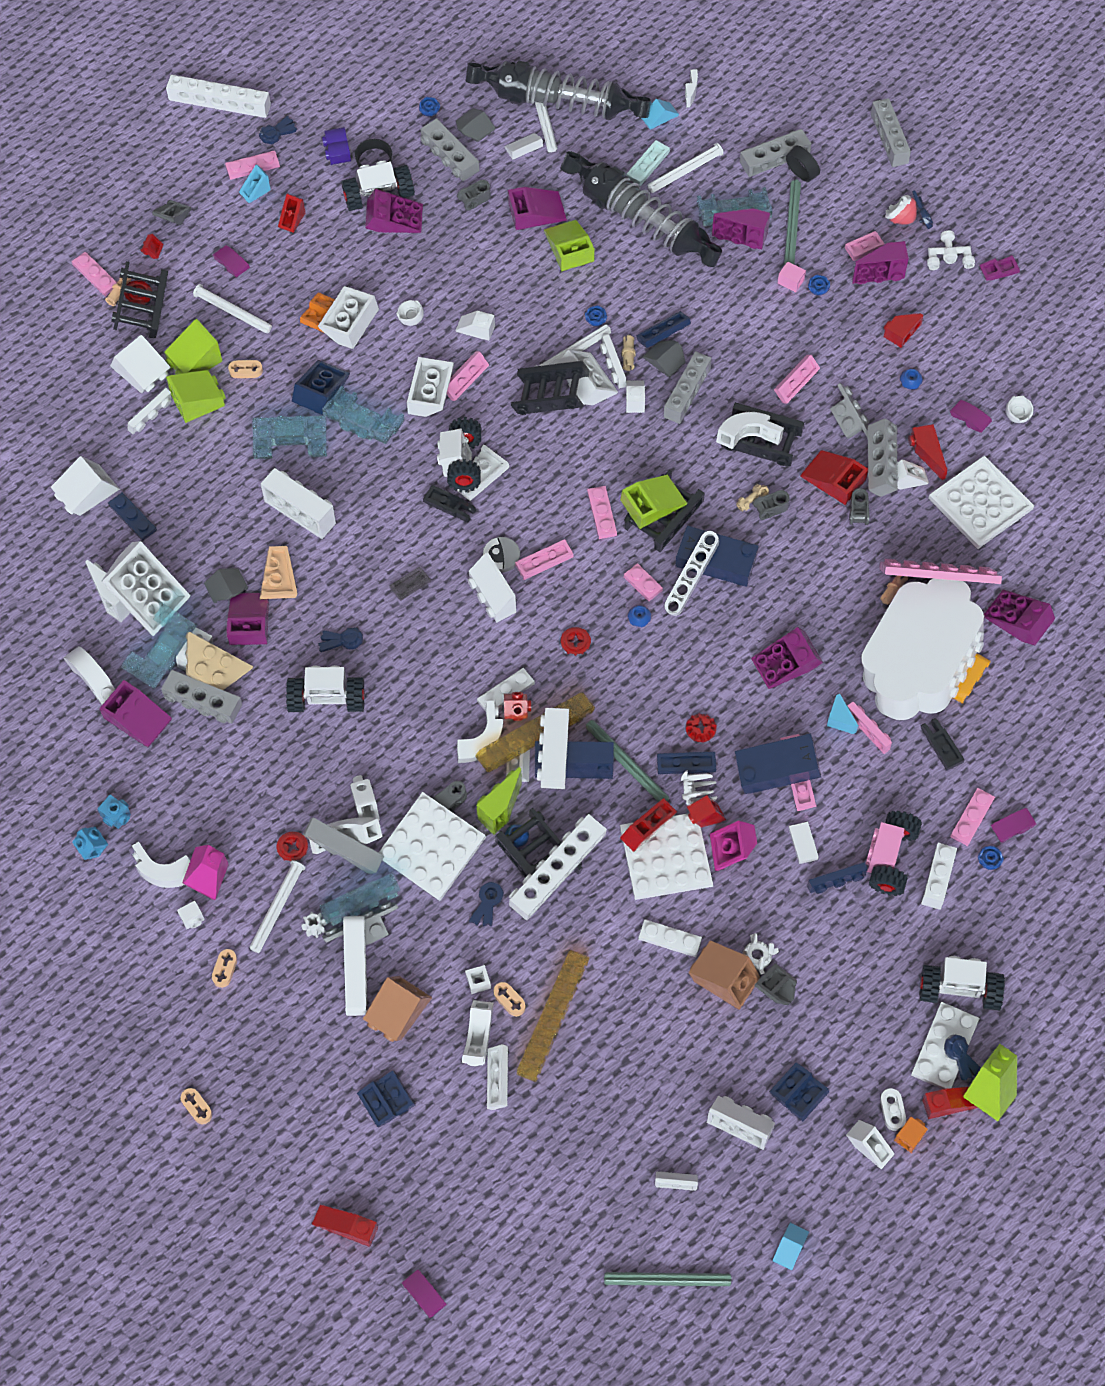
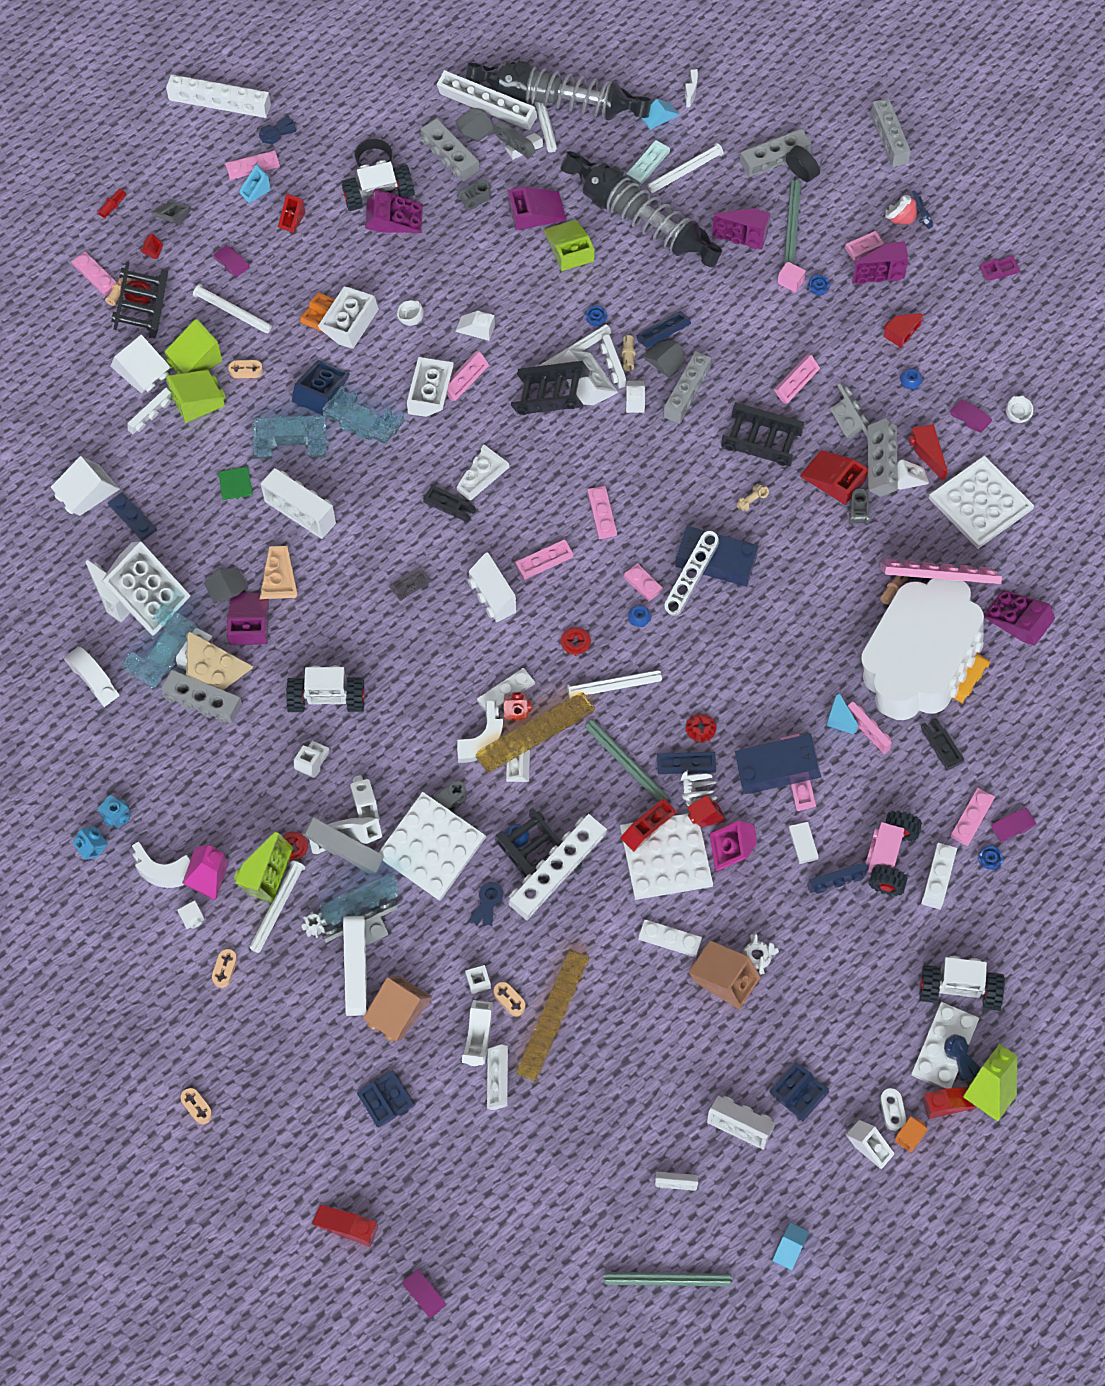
(111, 203): none -> red axle
(135, 714): magenta slope -> none
(235, 483): none -> green piece
(265, 868): none -> lime slope
(310, 759): none -> white brick
(337, 146): dark purple brick -> none
(349, 639): dark blue piece -> none
(429, 106): blue plate -> none
(456, 454): brick -> none
(487, 100): none -> white brick
(497, 806): lime slope -> none
(503, 553): tile -> none
(514, 139): none -> dark grey beam
(554, 748): white brick -> none
(585, 759): dark blue brick -> none
(615, 683): none -> white axle
(651, 500): lime slope -> none
(671, 526): black fence -> none
(709, 207): clear light blue bracket -> none
(748, 425): white arch -> none
(769, 506): dark grey piece -> none
(777, 985): dark grey slope -> none
(787, 658): magenta slope -> none
(949, 253): white piece -> none

